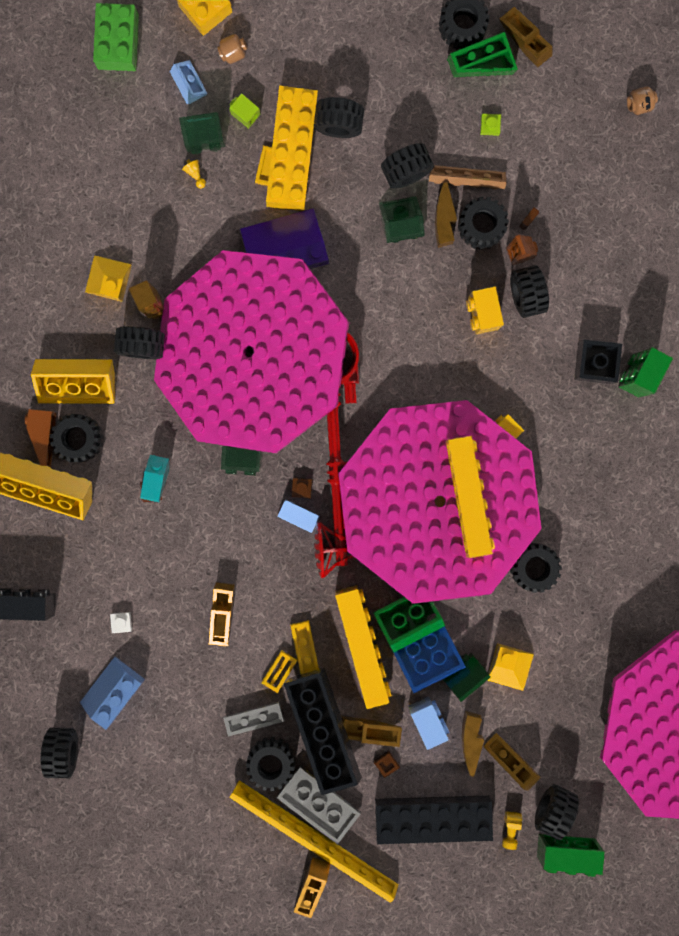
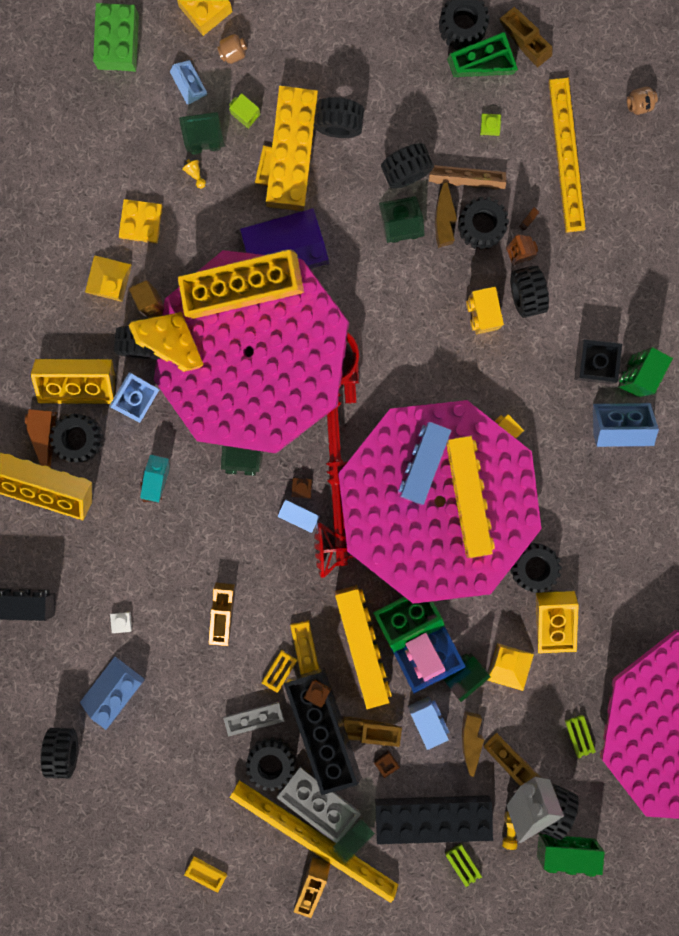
(134, 397): none -> light blue slope
(140, 221): none -> yellow plate
(168, 339): none -> yellow plate
(205, 874): none -> yellow tile
(241, 284): none -> yellow brick
(317, 693): none -> reddish brown plate
(353, 841): none -> clear green brick
(425, 463): none -> medium blue brick
(425, 657): none -> bright pink brick
(471, 878): none -> lime tile
(534, 808): none -> light grey slope
(556, 621): none -> yellow slope
(567, 155): none -> yellow tile
(591, 747): none -> lime tile
(624, 425): none -> medium blue slope

